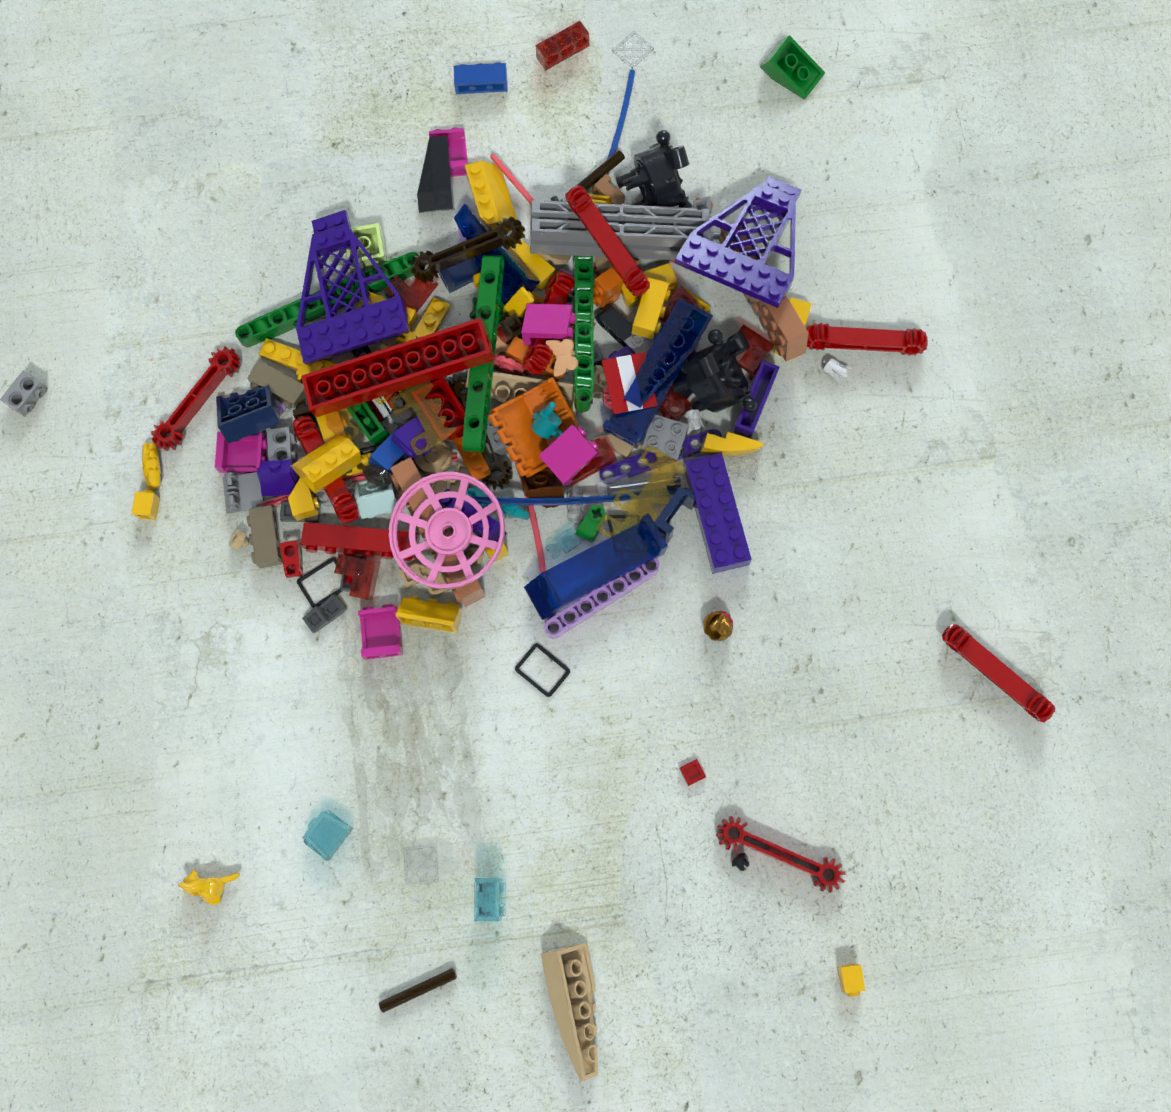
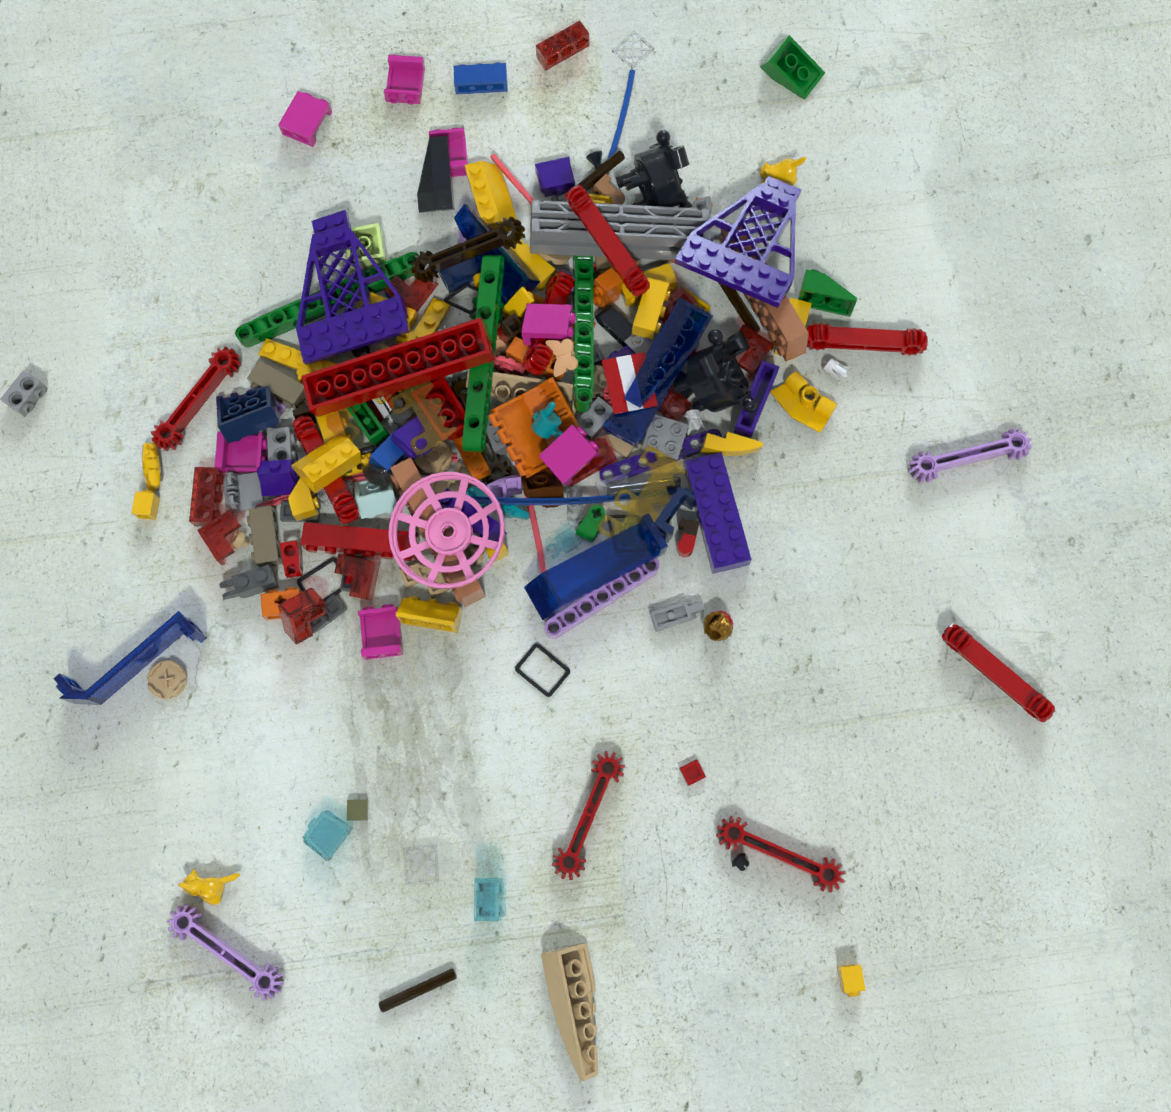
(130, 664): none -> clear blue panel
(167, 679): none -> tan tile
(200, 490): none -> clear red brick
(215, 535): none -> clear red panel
(225, 951): none -> lavender arm
(250, 583): none -> dark grey hinge
(272, 599): none -> orange brick
(299, 612): none -> clear red panel
(304, 118): none -> dark pink panel
(357, 810): none -> olive tile
(405, 79): none -> dark pink panel
(446, 300): none -> black piece
(506, 486): none -> lavender slope
(555, 176): none -> dark purple torso
(588, 814): none -> red arm
(595, 158): none -> black rock
(595, 419): none -> light grey brick
(675, 615): none -> light grey hinge
(686, 544): none -> leg
(740, 307): none -> dark brown axle
(784, 170): none -> yellow animal
(792, 398): none -> yellow panel
(826, 294): none -> green slope
(970, 455): none -> lavender arm

